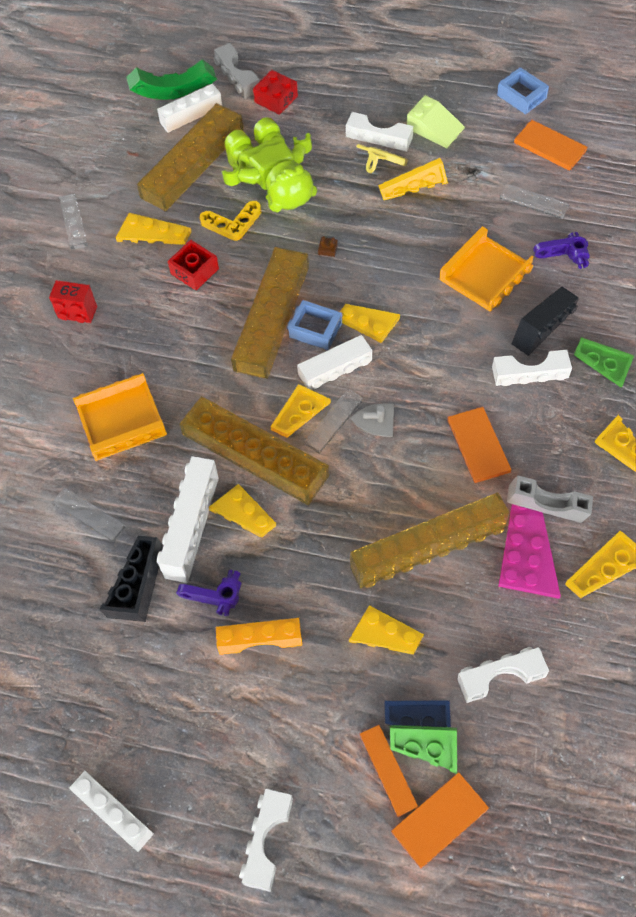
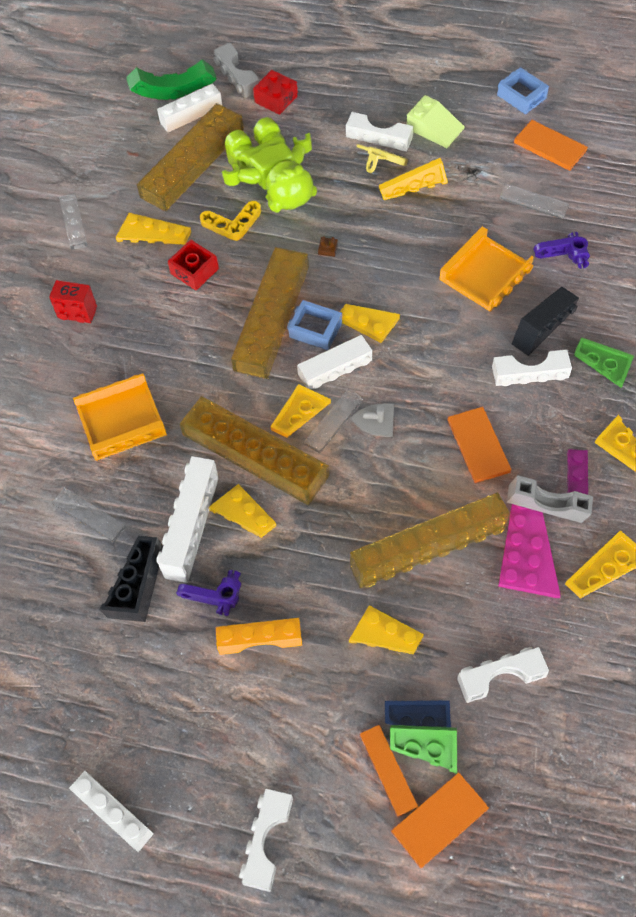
(577, 471): none -> magenta plate

